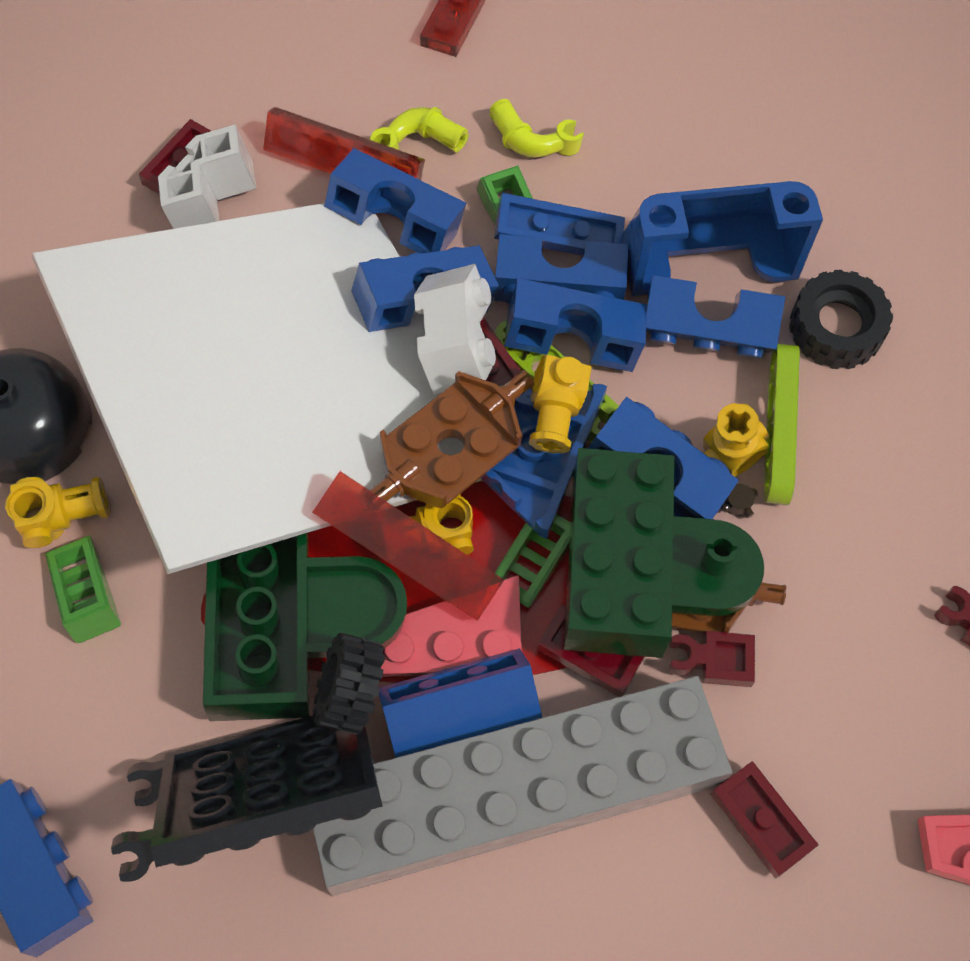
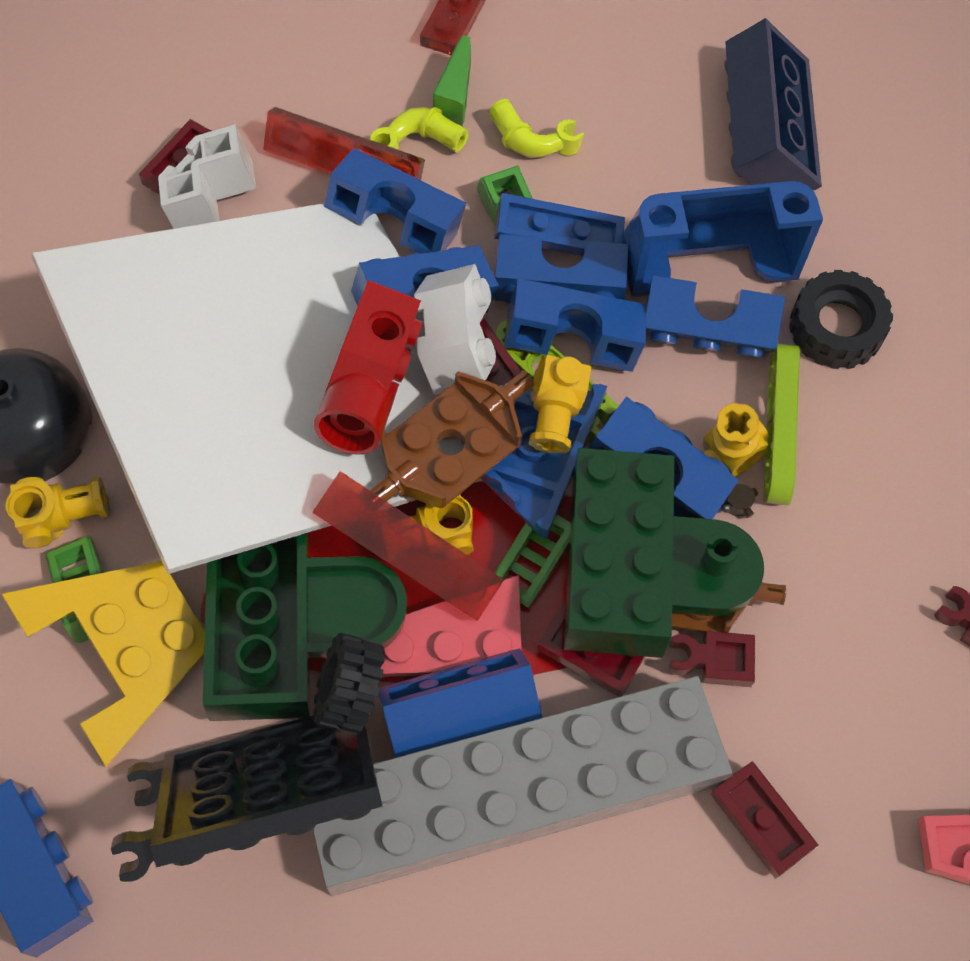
(137, 629): none -> yellow wing
(363, 376): none -> red brick
(453, 85): none -> bright green slope
(771, 108): none -> dark blue slope

